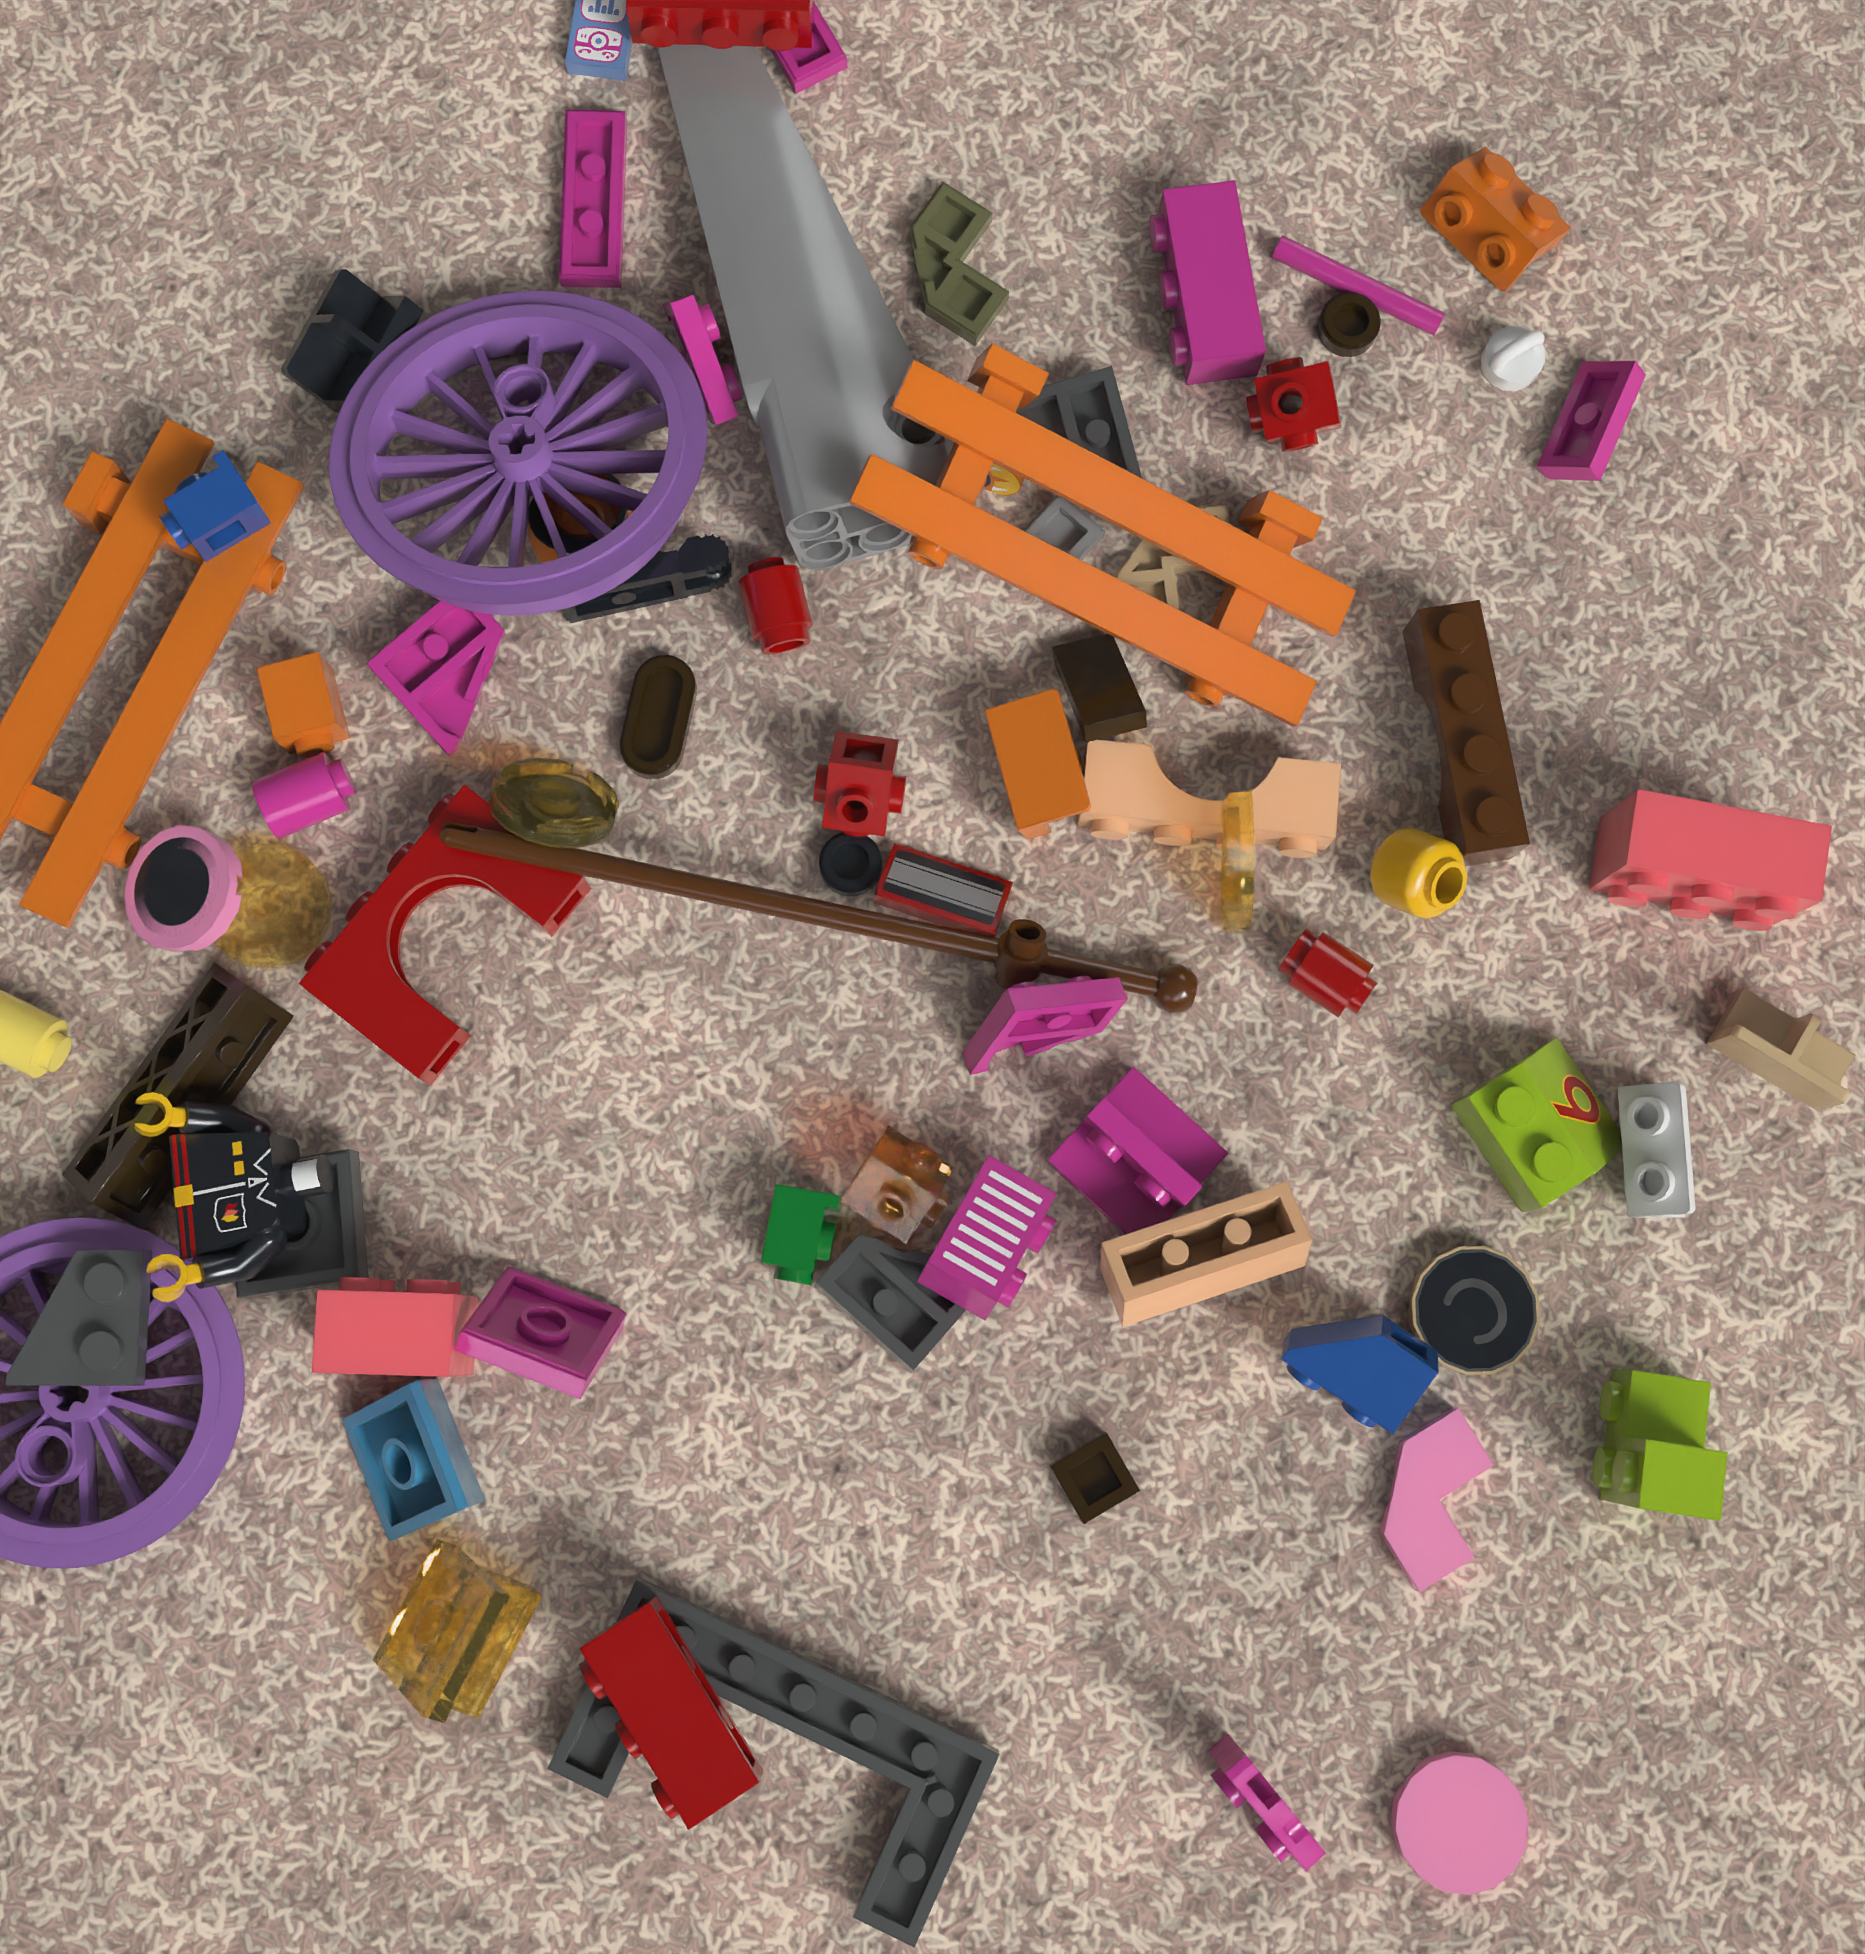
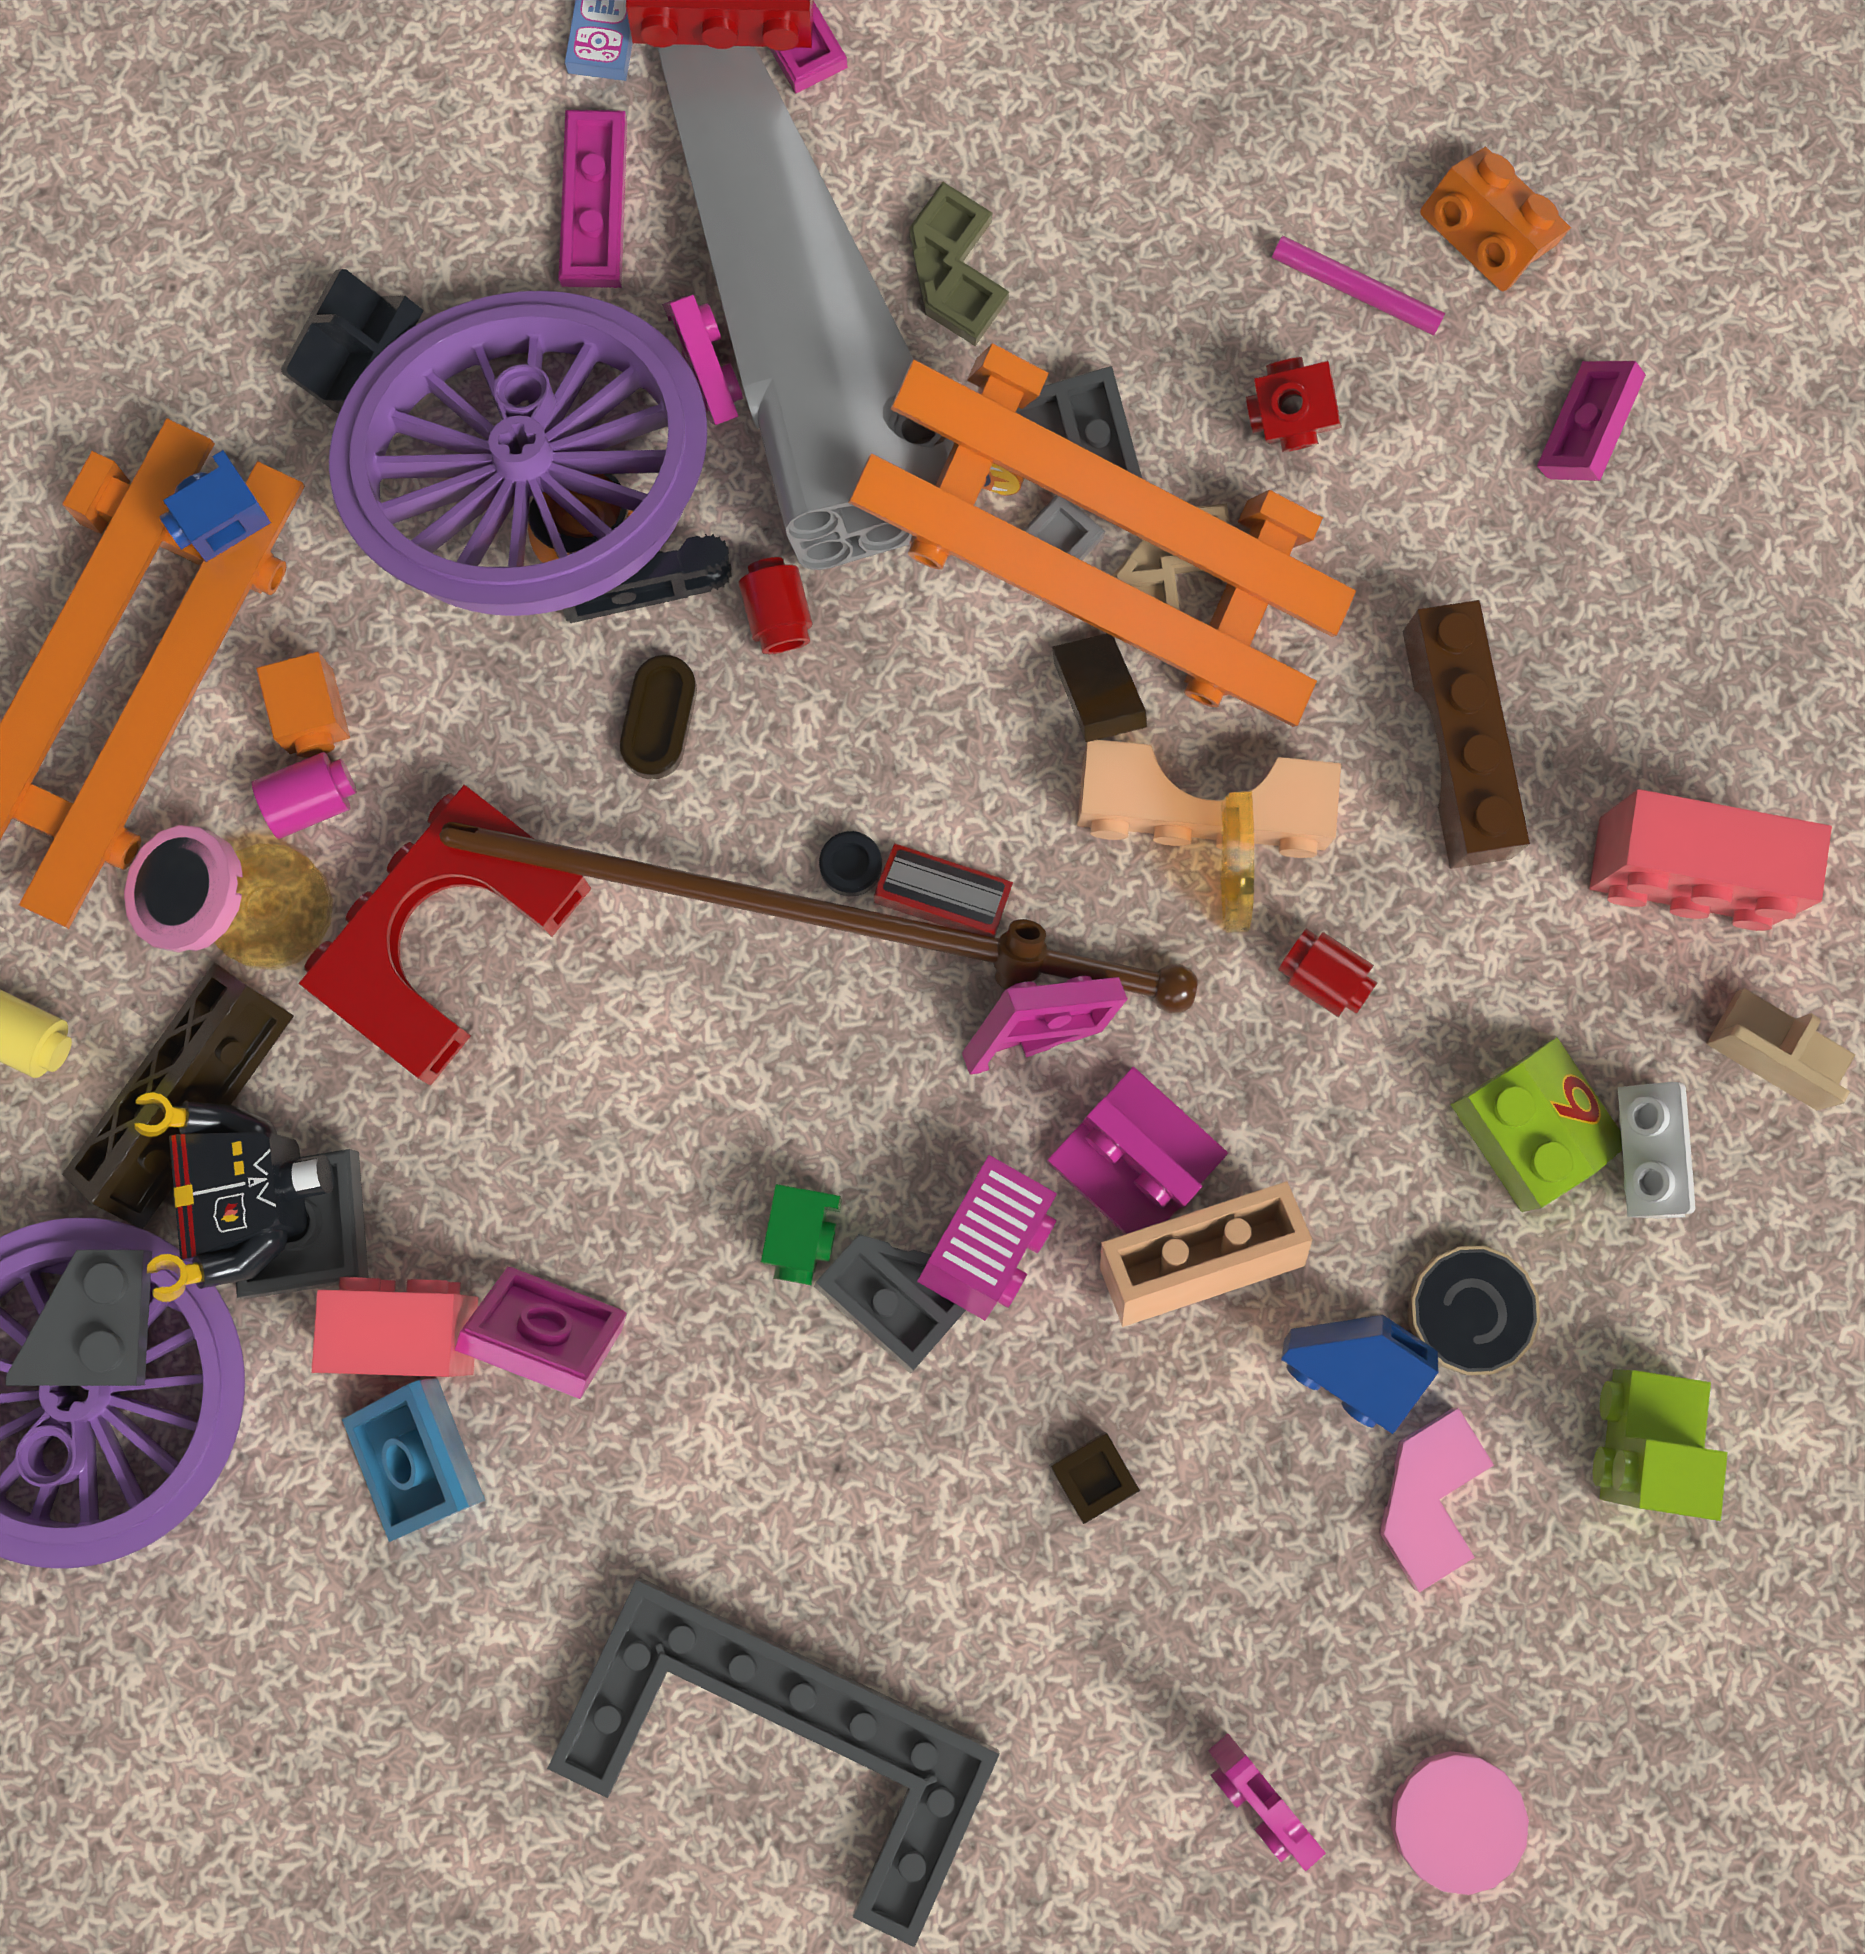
(441, 669): dark pink wing -> none
(454, 1633): clear yellow bracket -> none
(552, 804): clear yellow tile -> none
(670, 1714): red brick -> none
(860, 784): red brick -> none
(899, 1186): clear orange brick -> none
(1038, 761): orange panel -> none
(1208, 283): dark pink brick -> none
(1348, 324): dark brown tile -> none
(1418, 873): yellow head -> none
(1513, 358): white tile -> none

